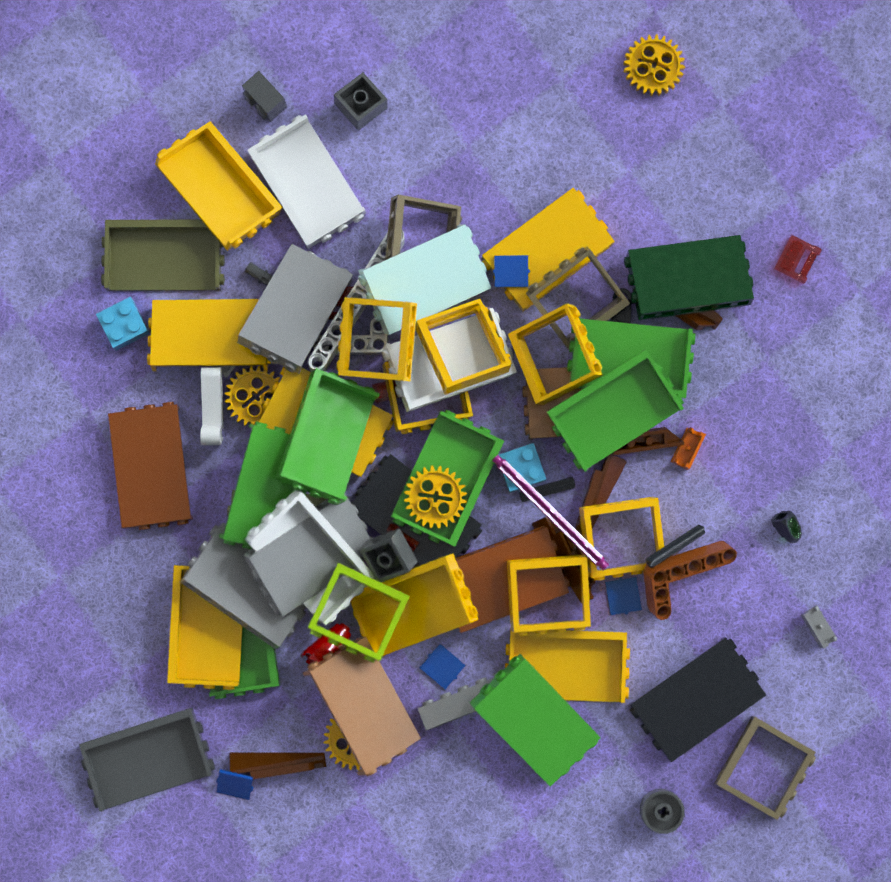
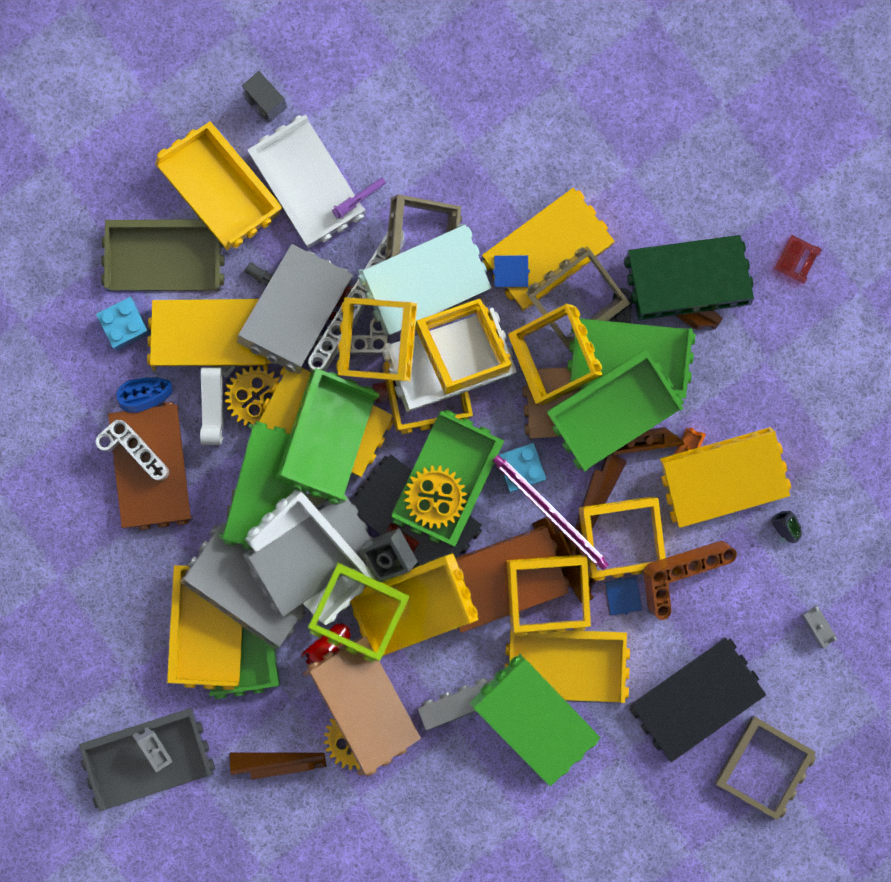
(137, 452): none -> white beam
(152, 749): none -> light grey hinge
(153, 396): none -> blue piece
(234, 784): blue piece -> none
(349, 204): none -> medium lavender pin
(360, 101): dark grey brick -> none
(442, 666): blue piece -> none
(551, 488): black axle -> none
(659, 49): yellow gear -> none
(673, 813): dark grey wheel -> none
(675, 546): black axle -> none
(725, 477): none -> yellow panel

